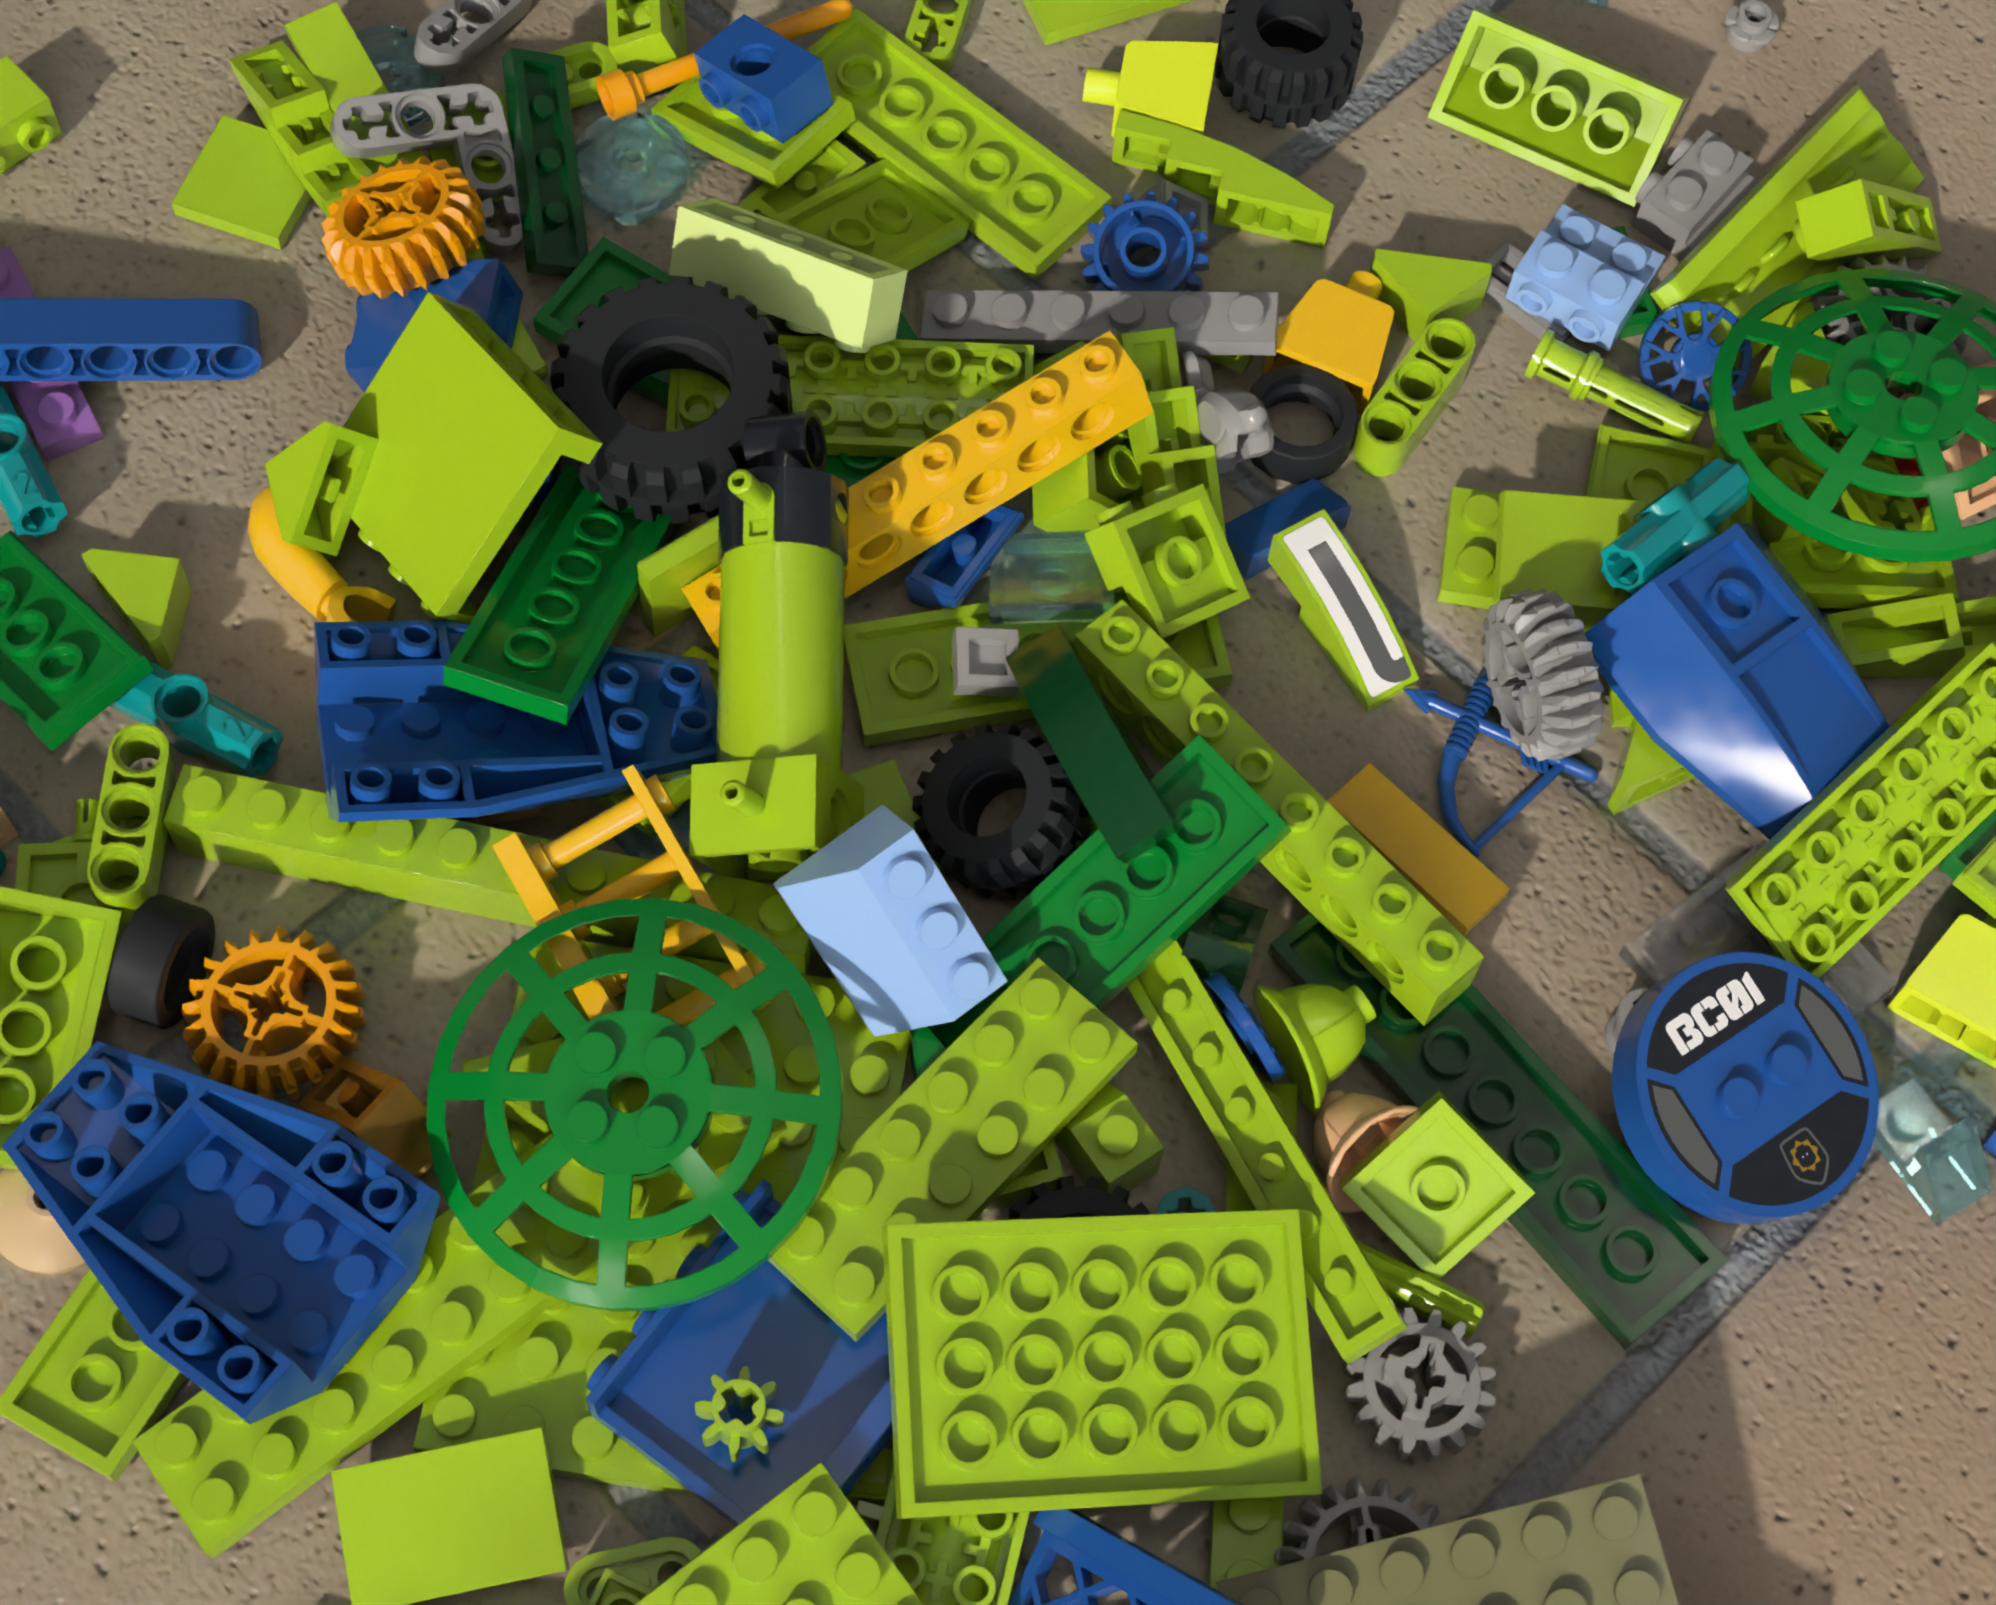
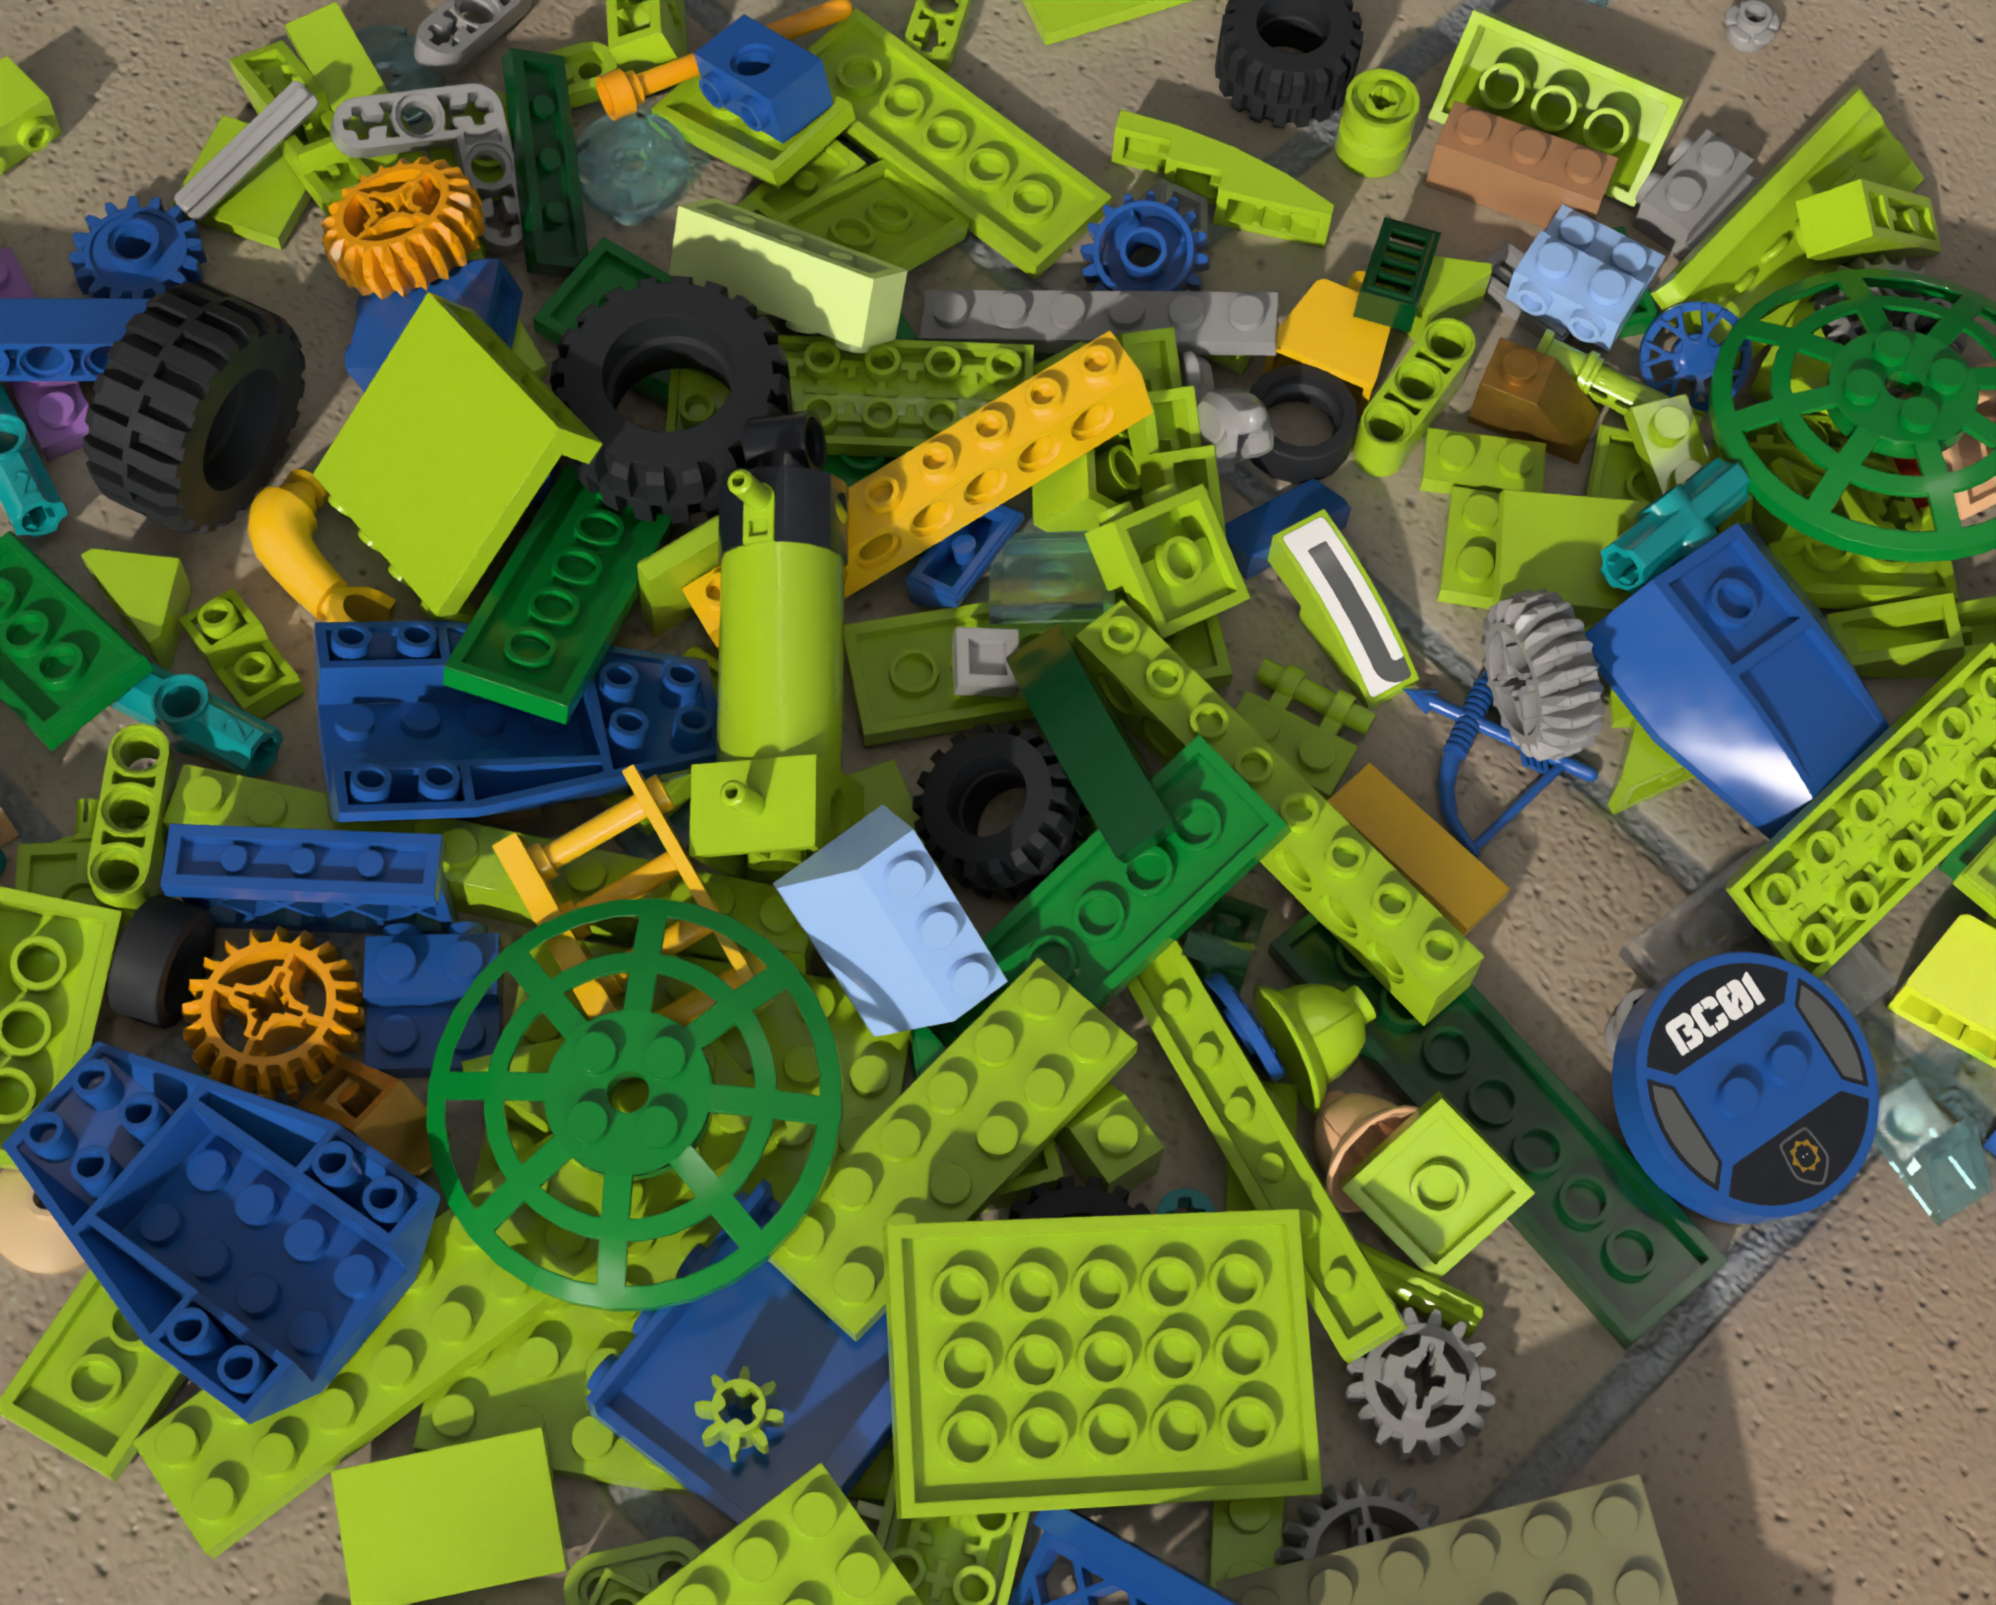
(137, 251): none -> blue gear
(194, 407): none -> black tyre
(241, 654): none -> lime slope
(246, 151): none -> light grey axle
(310, 878): none -> blue fence
(319, 484): lime slope -> none
(415, 986): none -> blue plate
(1158, 81): neon yellow torso -> none
(1310, 749): none -> lime plate
(1376, 123): none -> lime wheel
(1387, 305): none -> dark green slope
(1480, 462): none -> lime plate
(1516, 167): none -> medium nougat brick
(1533, 400): none -> pearl gold slope
(1667, 442): none -> lime plate

